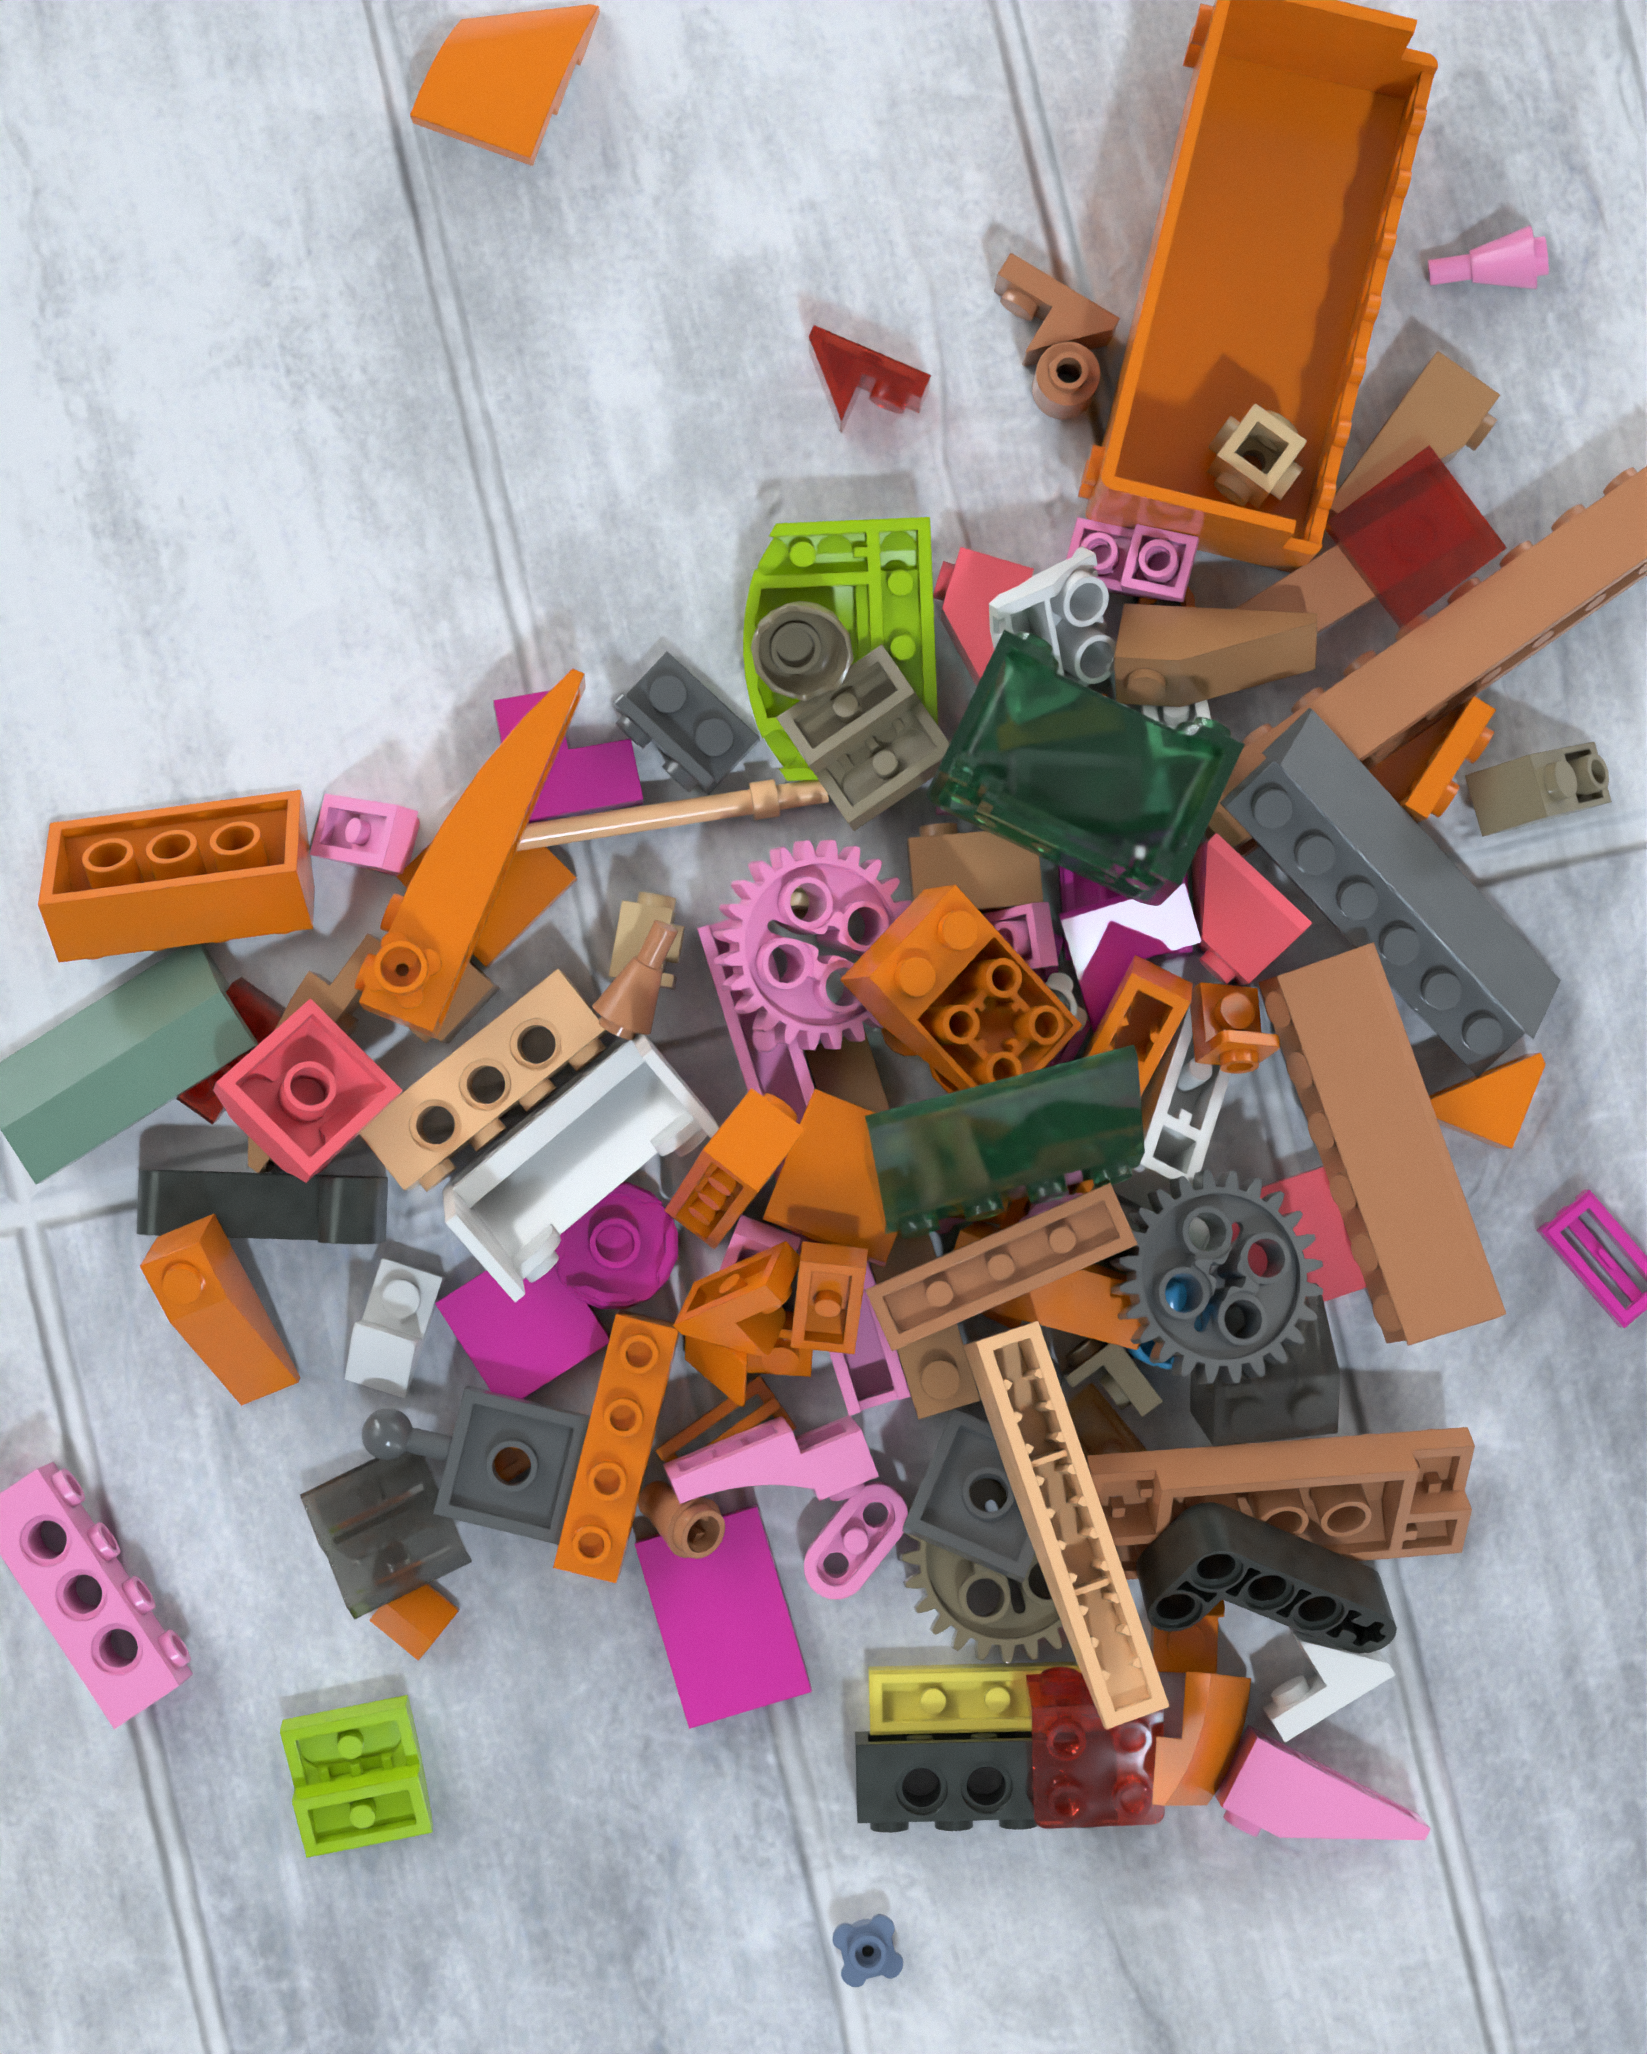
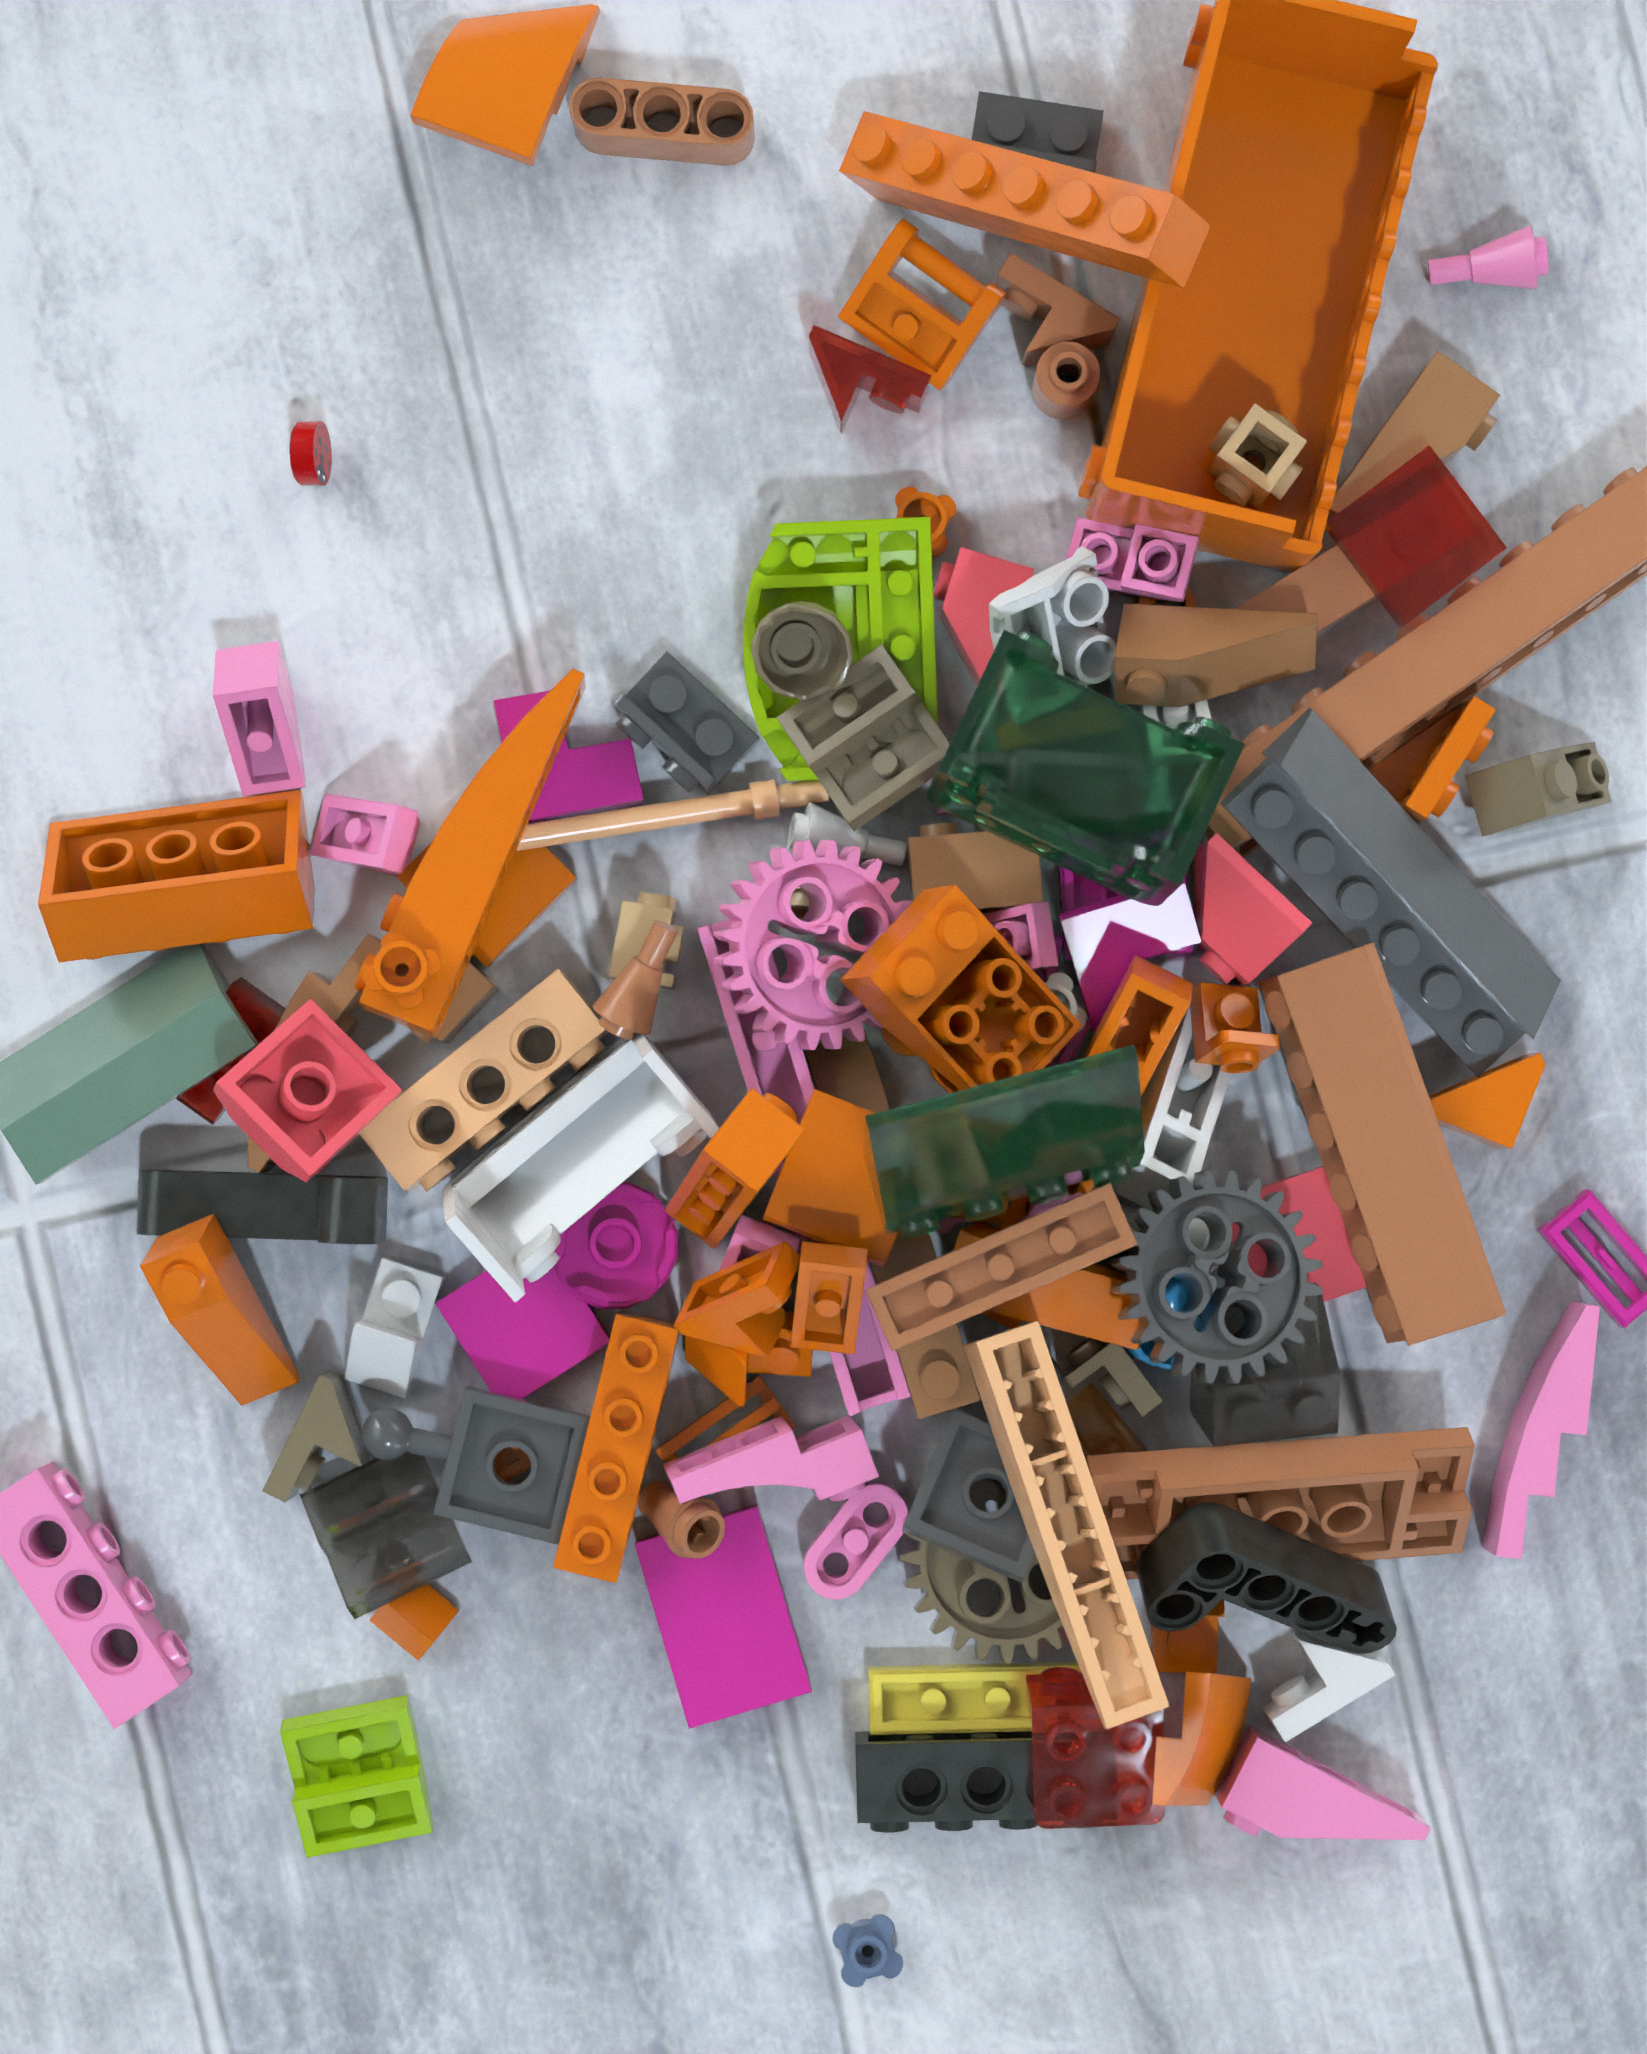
(259, 717): none -> bright pink slope
(310, 453): none -> red tile
(326, 1423): none -> dark tan slope
(640, 100): none -> nougat beam
(822, 825): none -> white cone
(908, 321): none -> orange plate
(939, 509): none -> orange plate
(1026, 198): none -> orange brick
(1039, 129): none -> dark grey bracket
(1551, 1404): none -> bright pink slope

